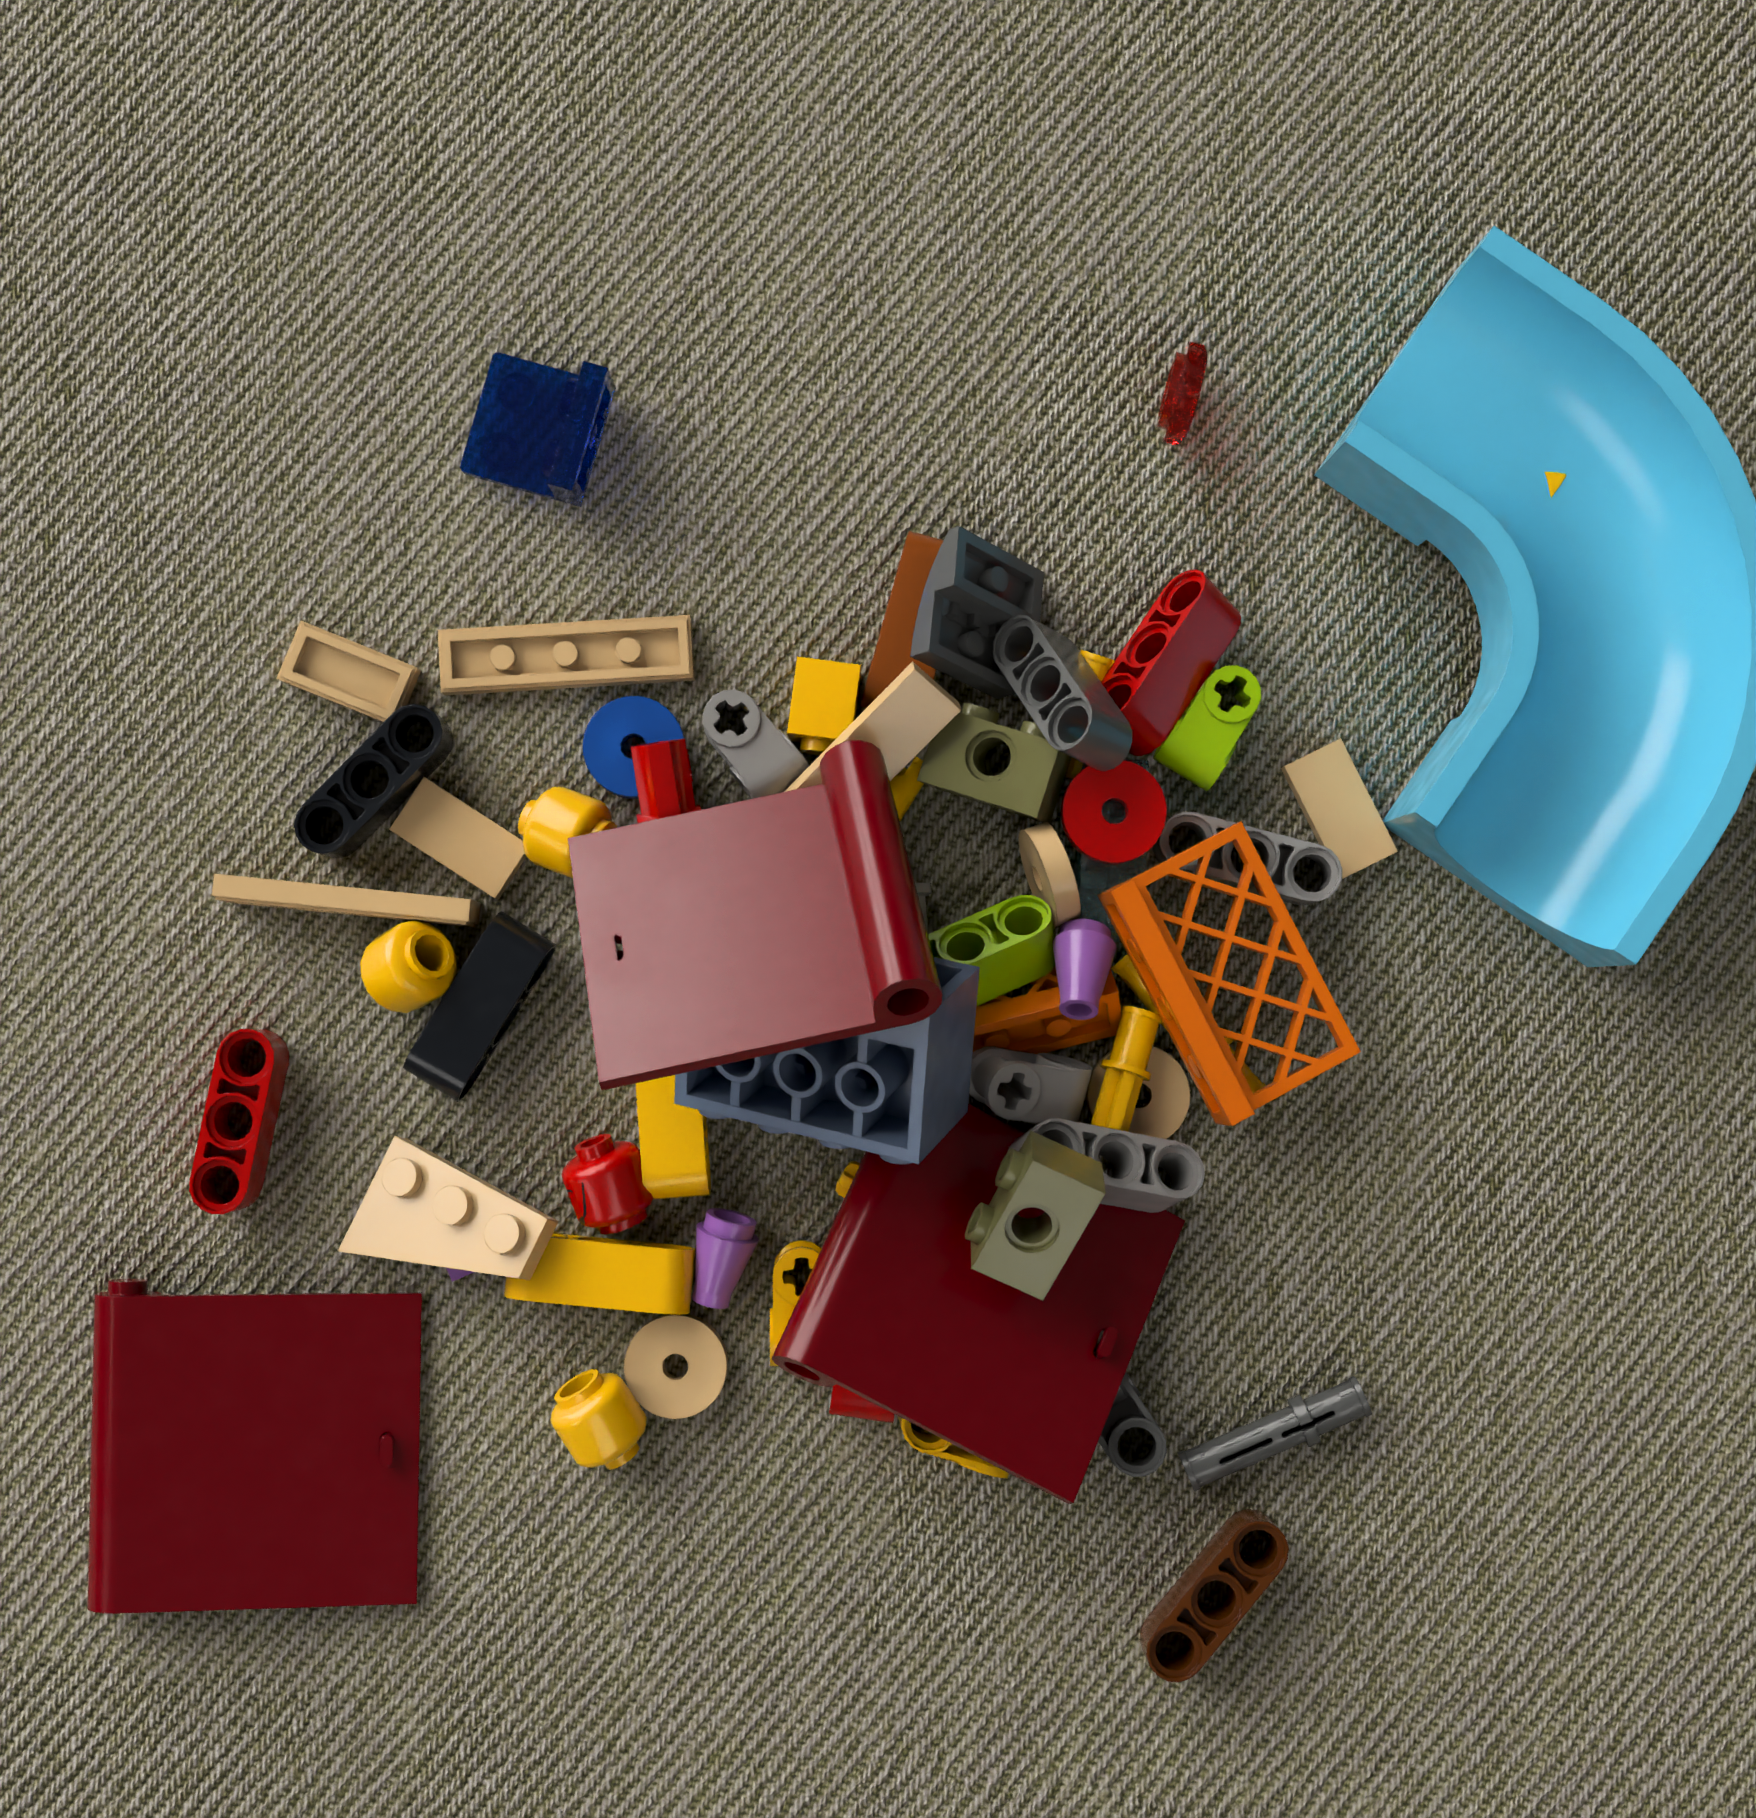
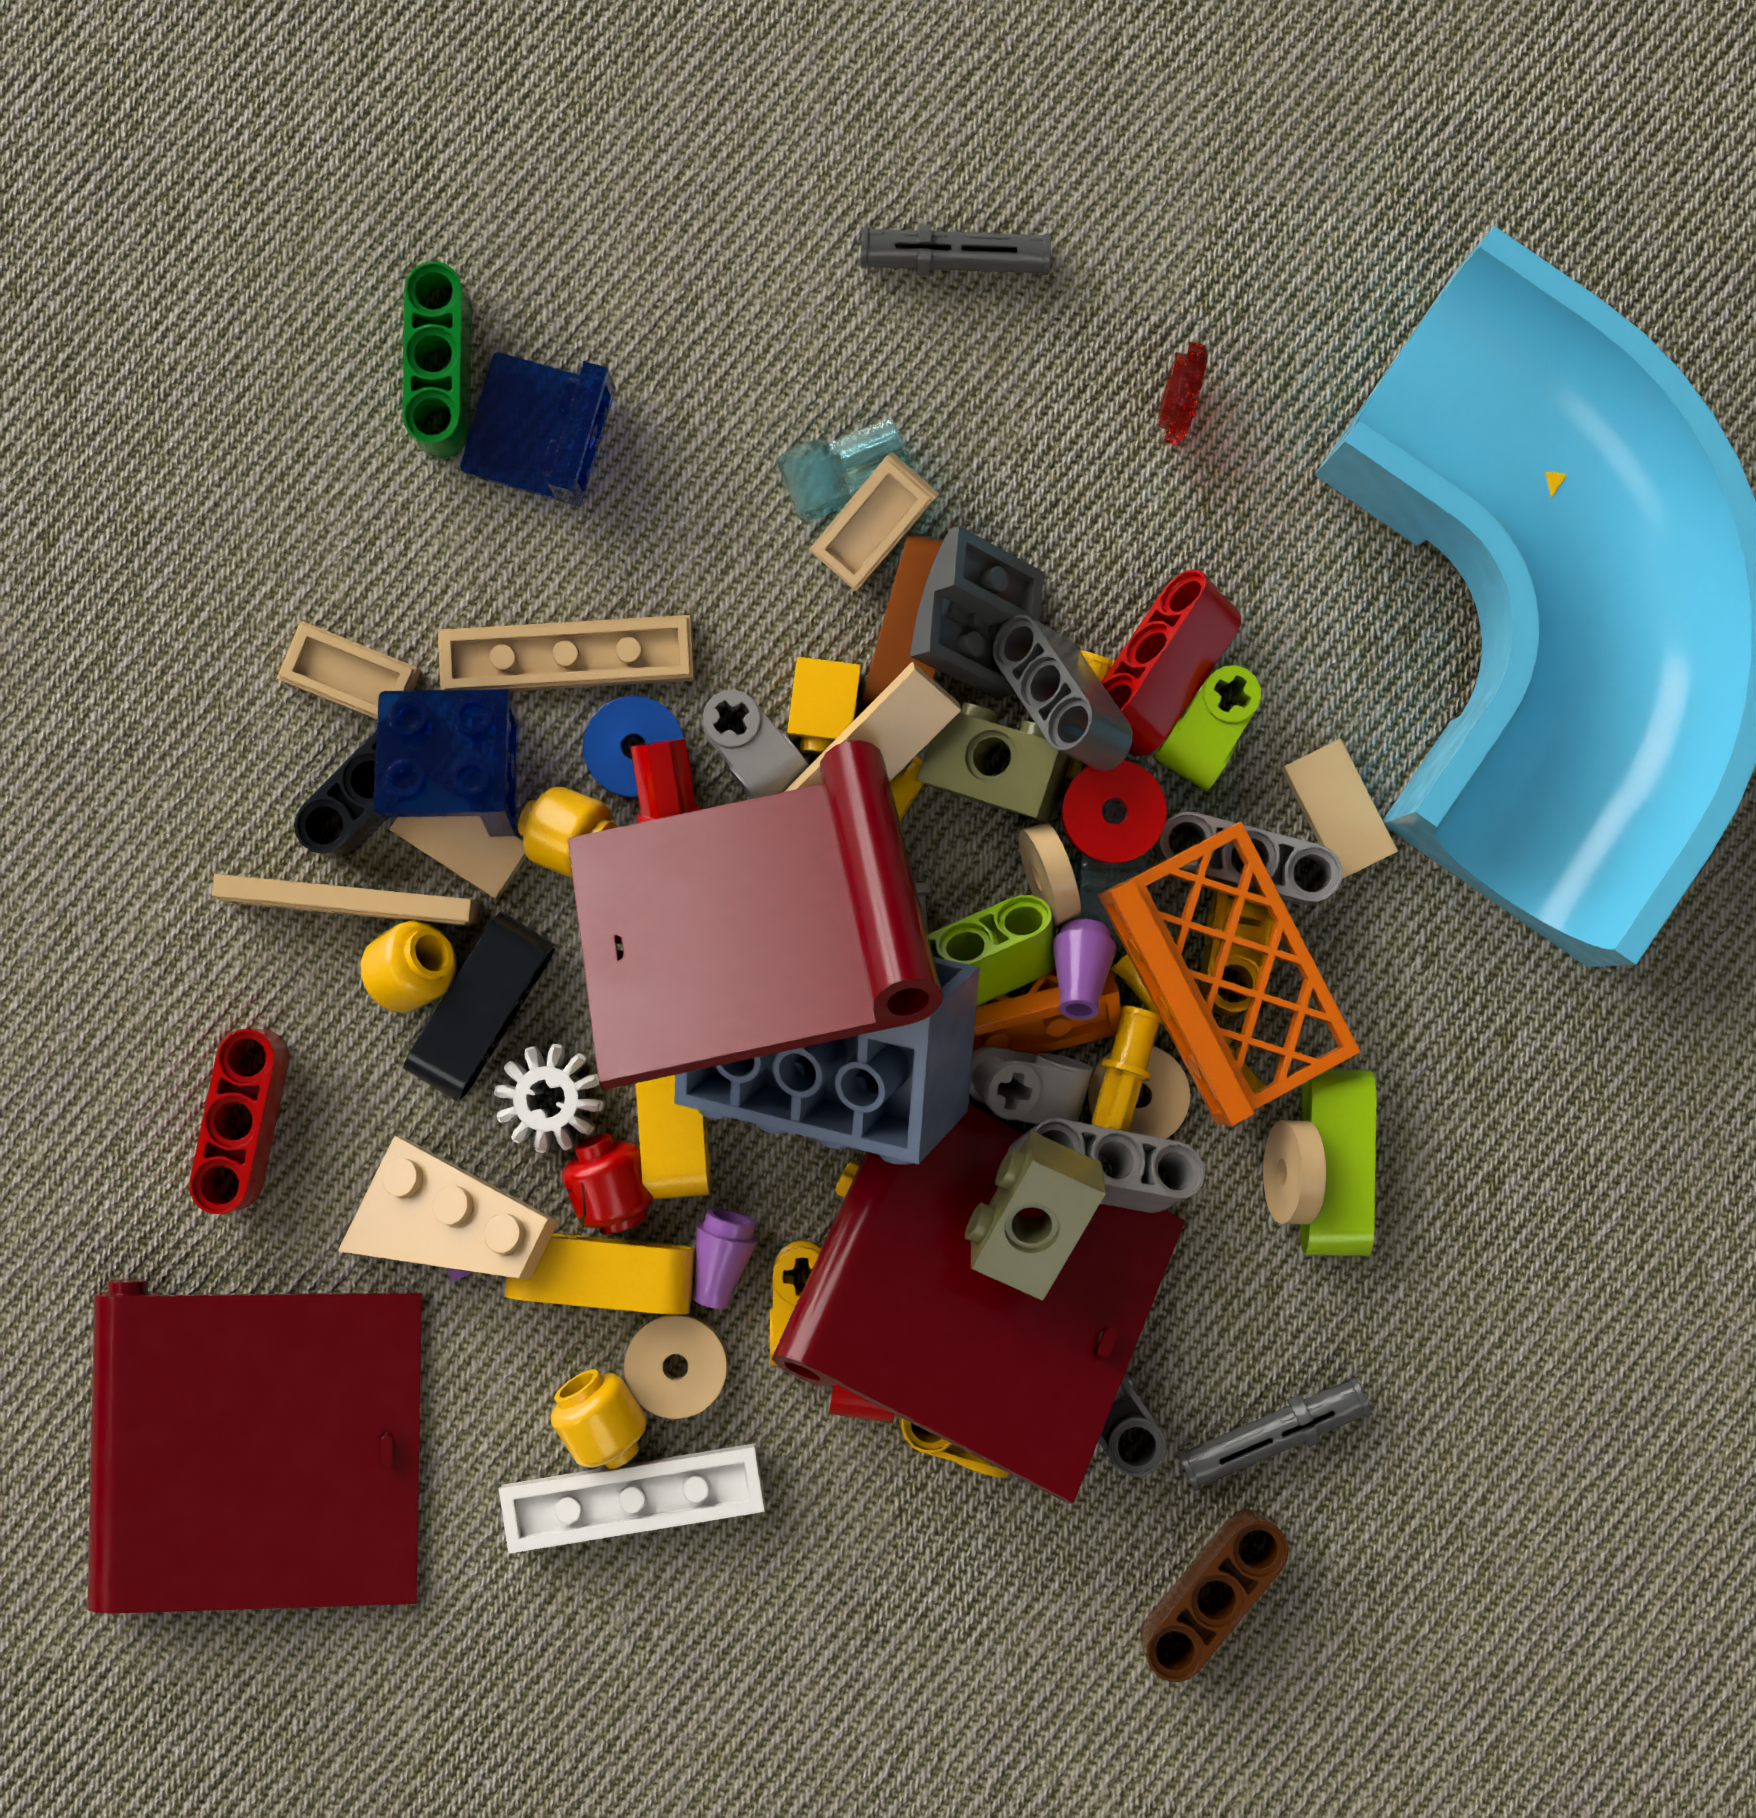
(430, 331): none -> green beam
(448, 756): none -> clear blue bracket
(543, 1119): none -> white gear
(632, 1498): none -> white plate
(827, 474): none -> clear light blue piece
(874, 521): none -> tan tile
(954, 251): none -> dark grey pin
(1239, 959): none -> yellow piece
(1294, 1172): none -> tan piece
(1344, 1113): none -> lime beam

